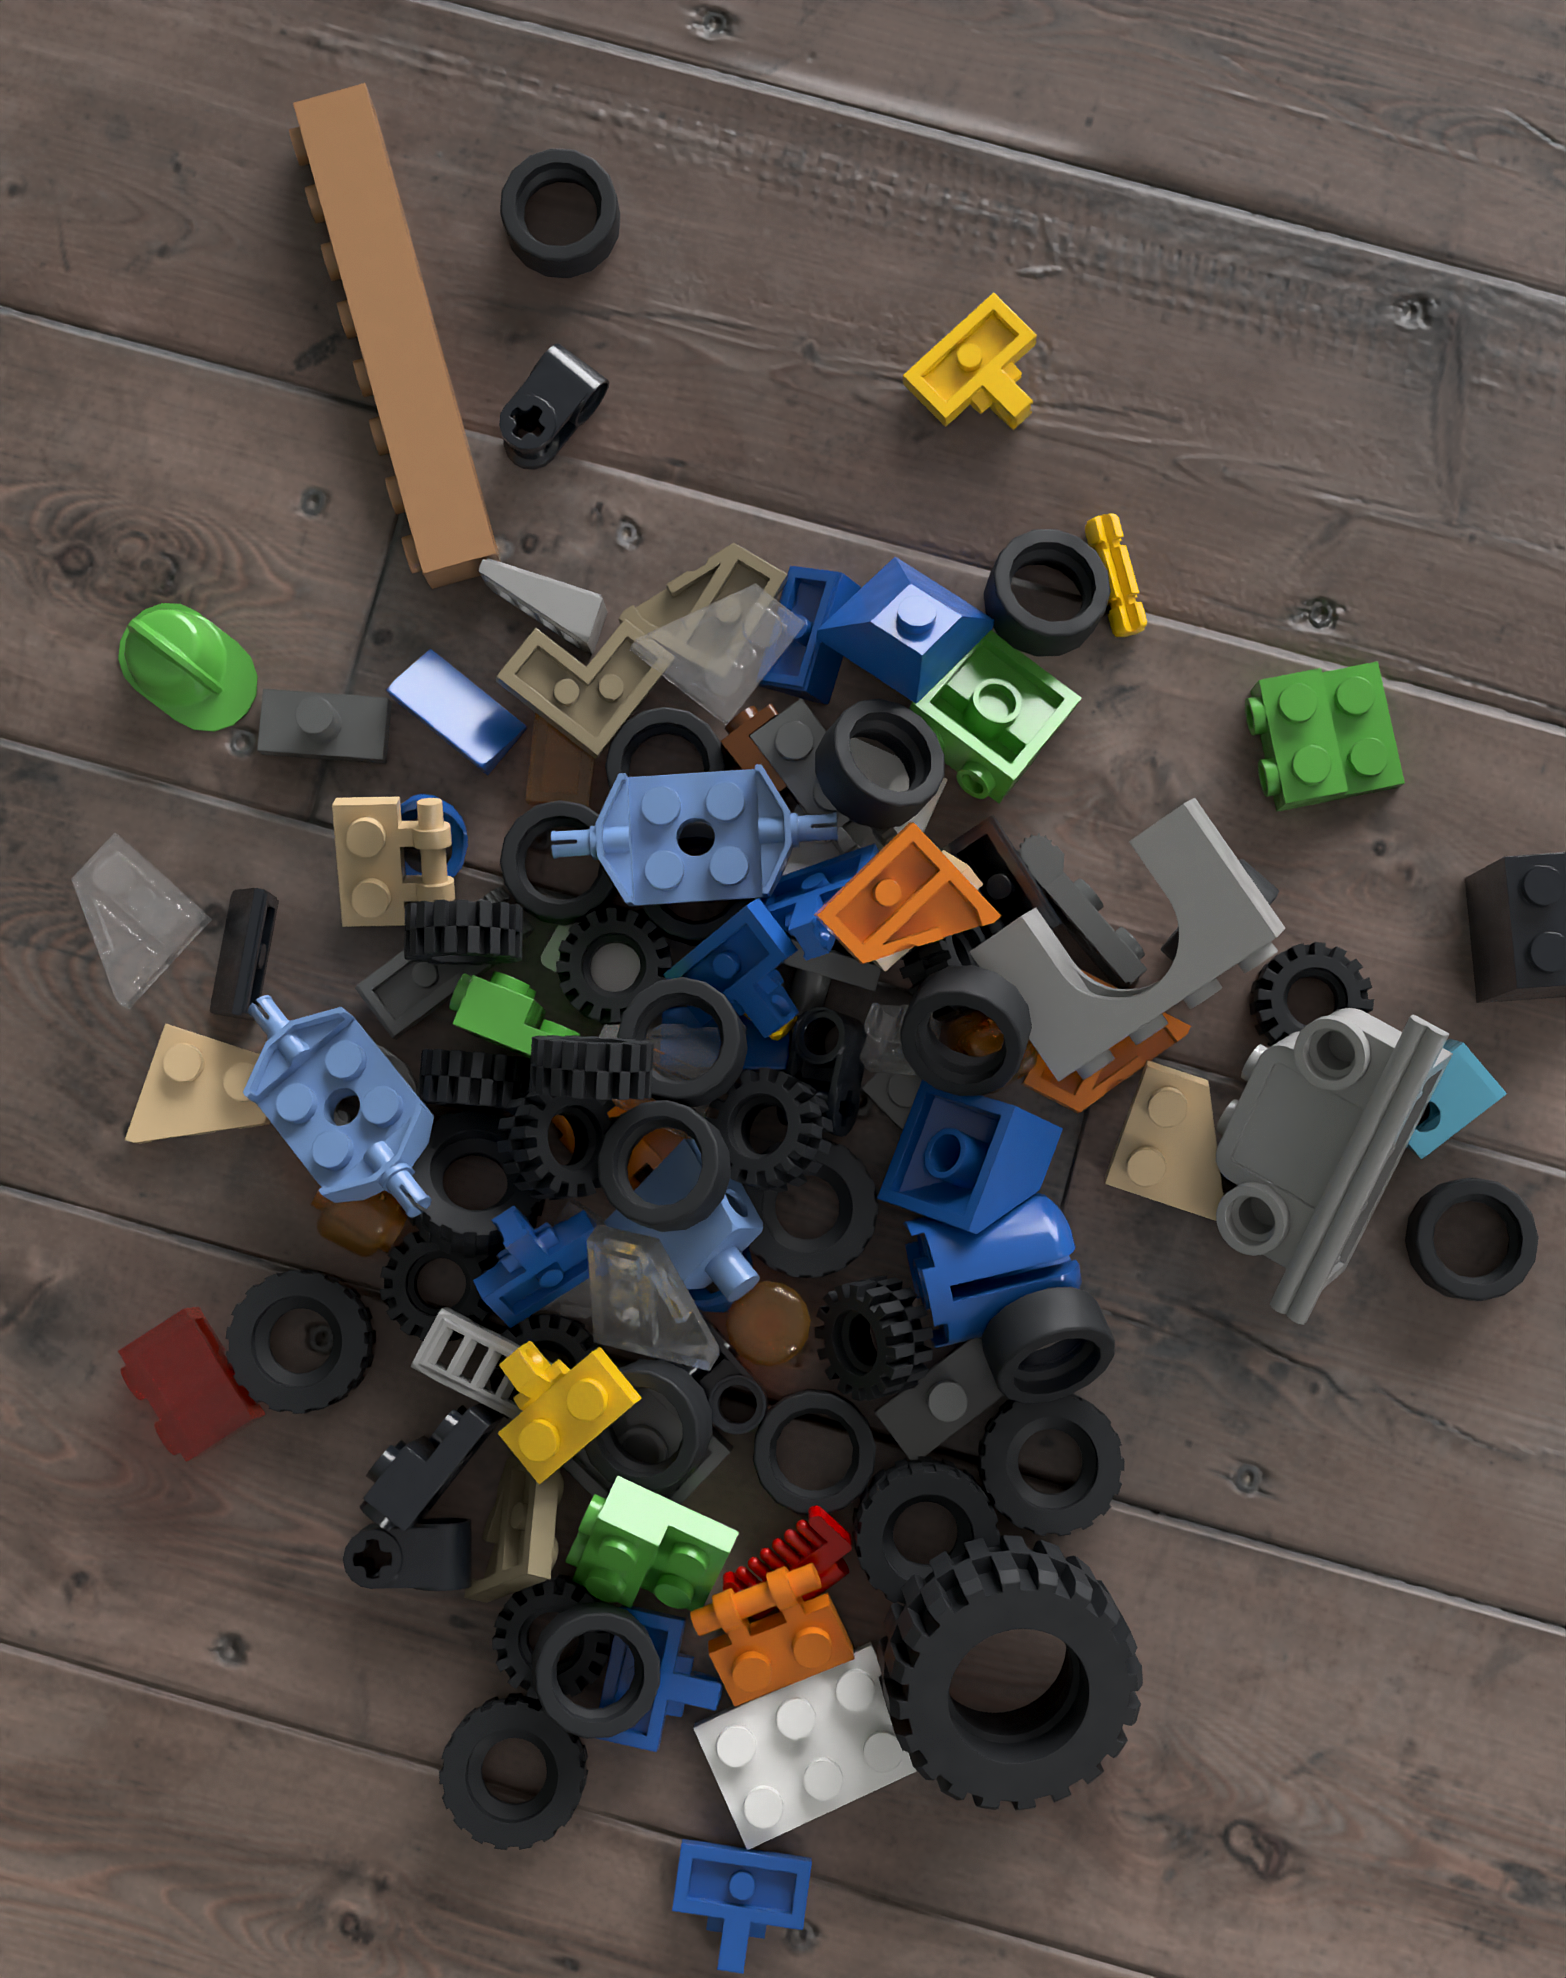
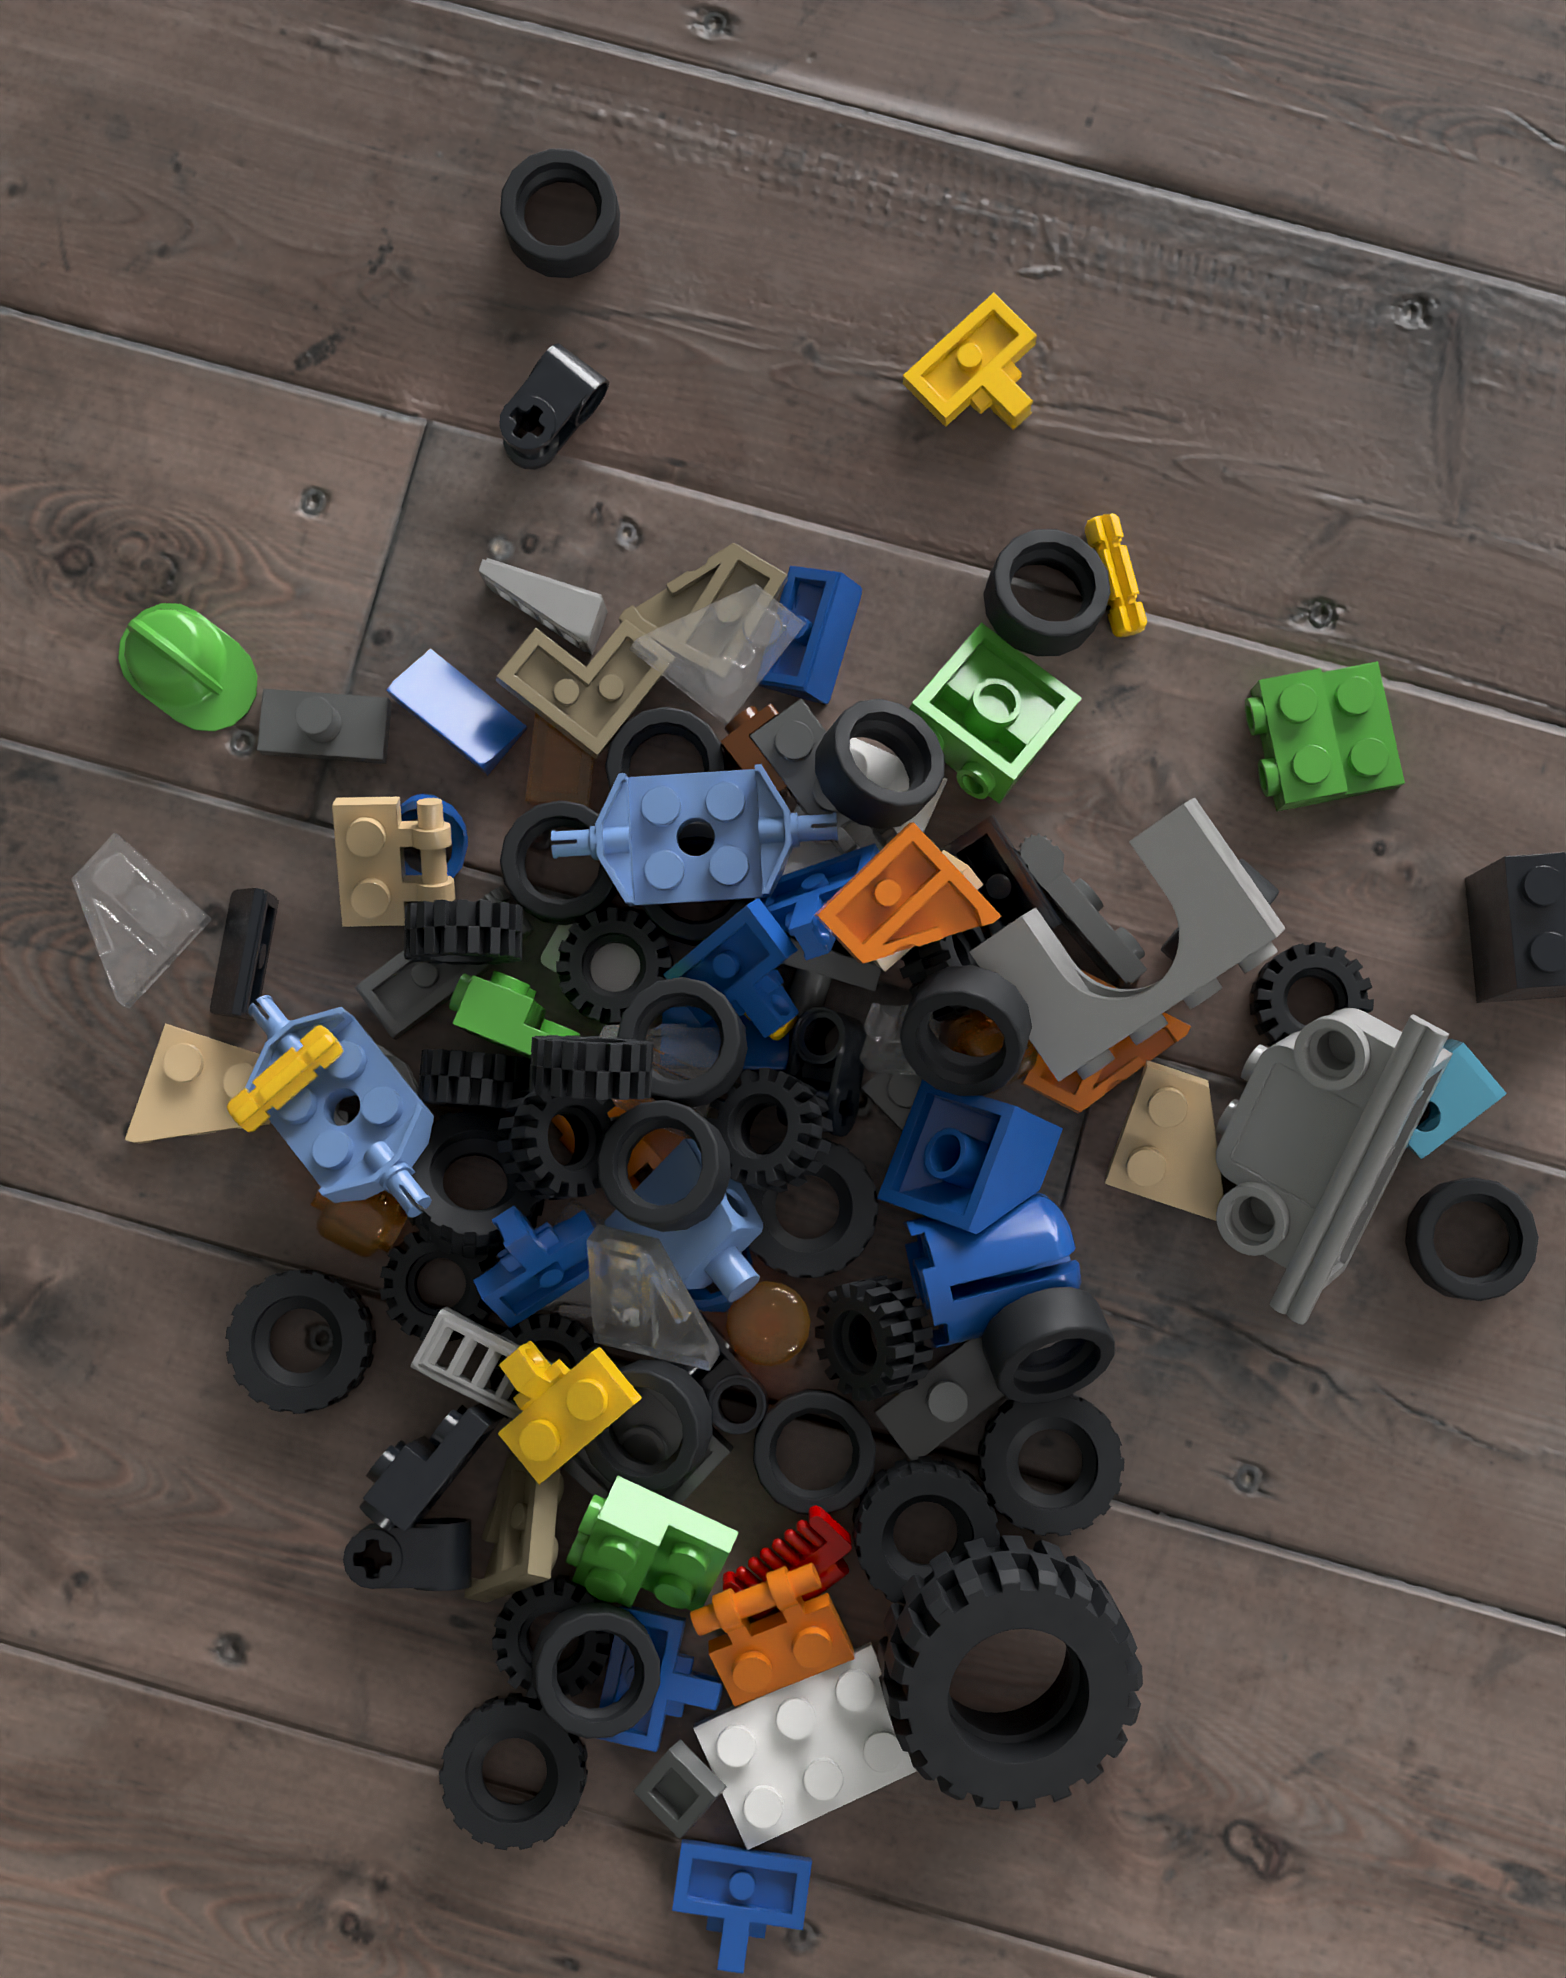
(188, 1384): clear red brick -> none
(284, 1078): none -> yellow axle
(396, 335): medium nougat brick -> none
(679, 1789): none -> dark grey plate
(905, 629): blue slope -> none

